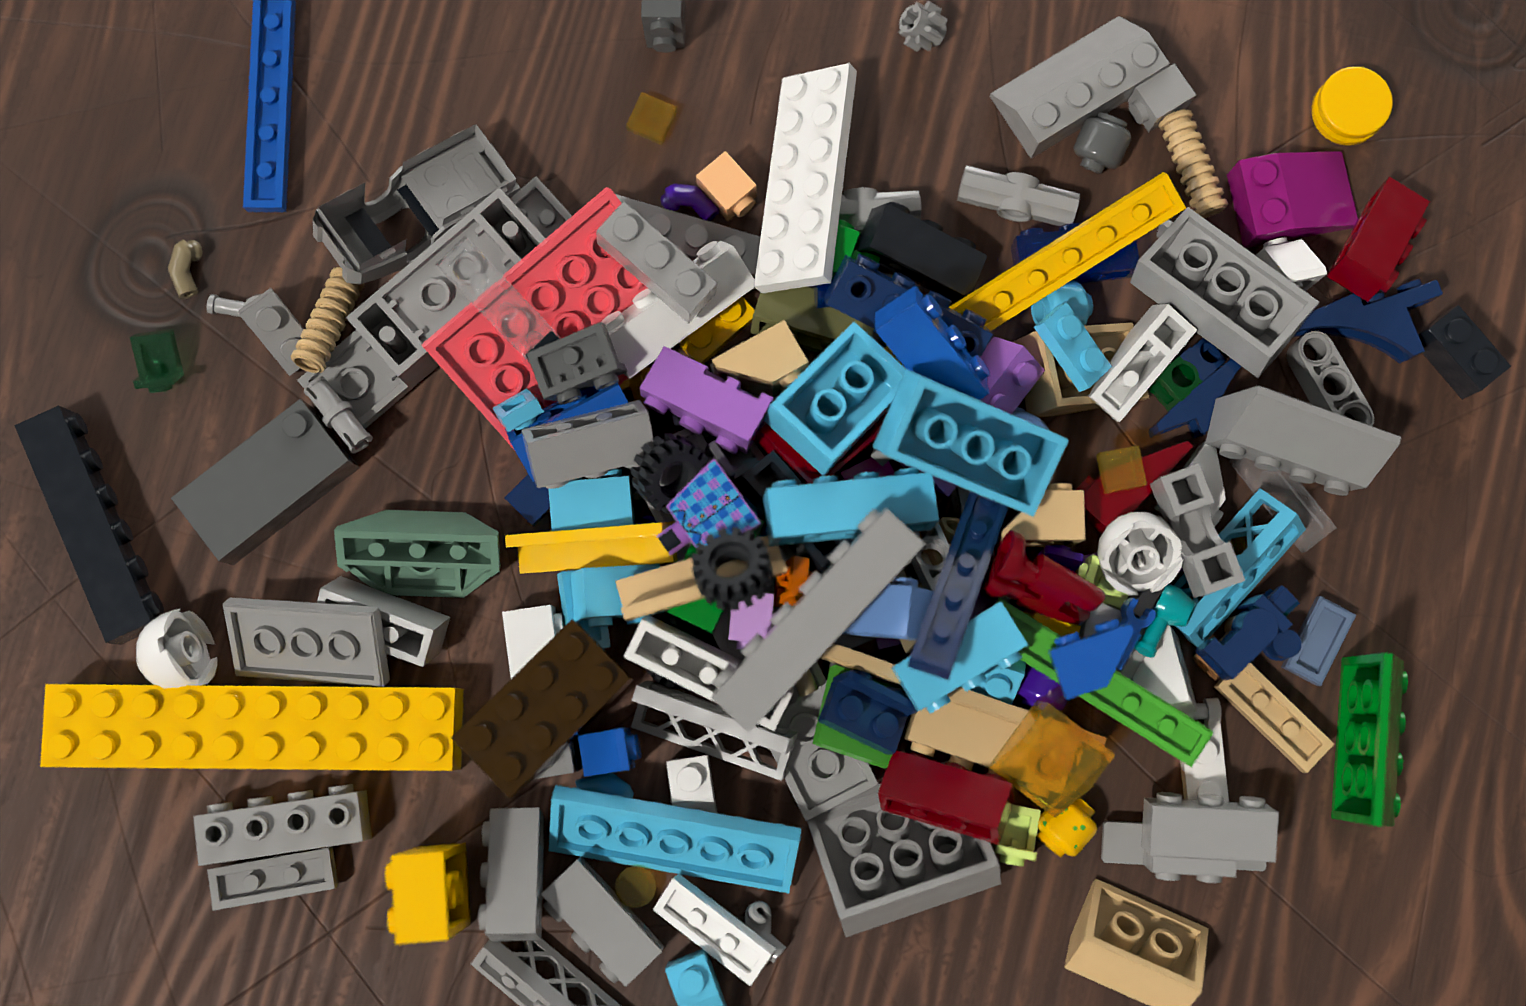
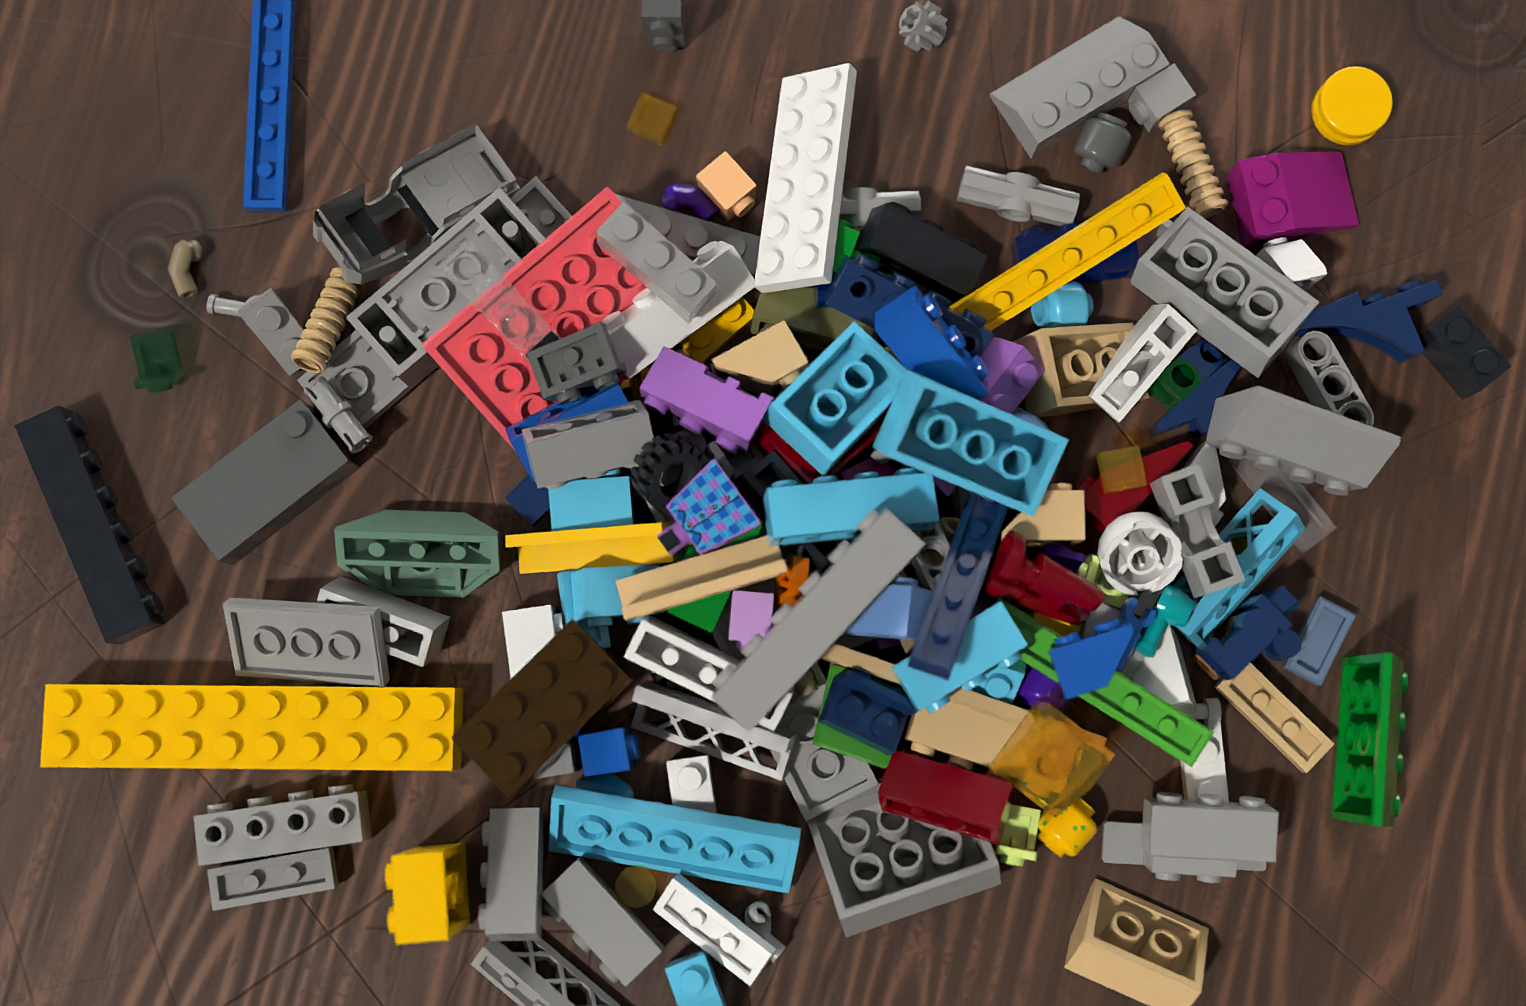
(175, 651): white cylinder -> none
(518, 411): medium azure plate -> none
(736, 588): black tyre -> none
(1073, 347): medium azure plate -> none
(1380, 240): dark red brick -> none

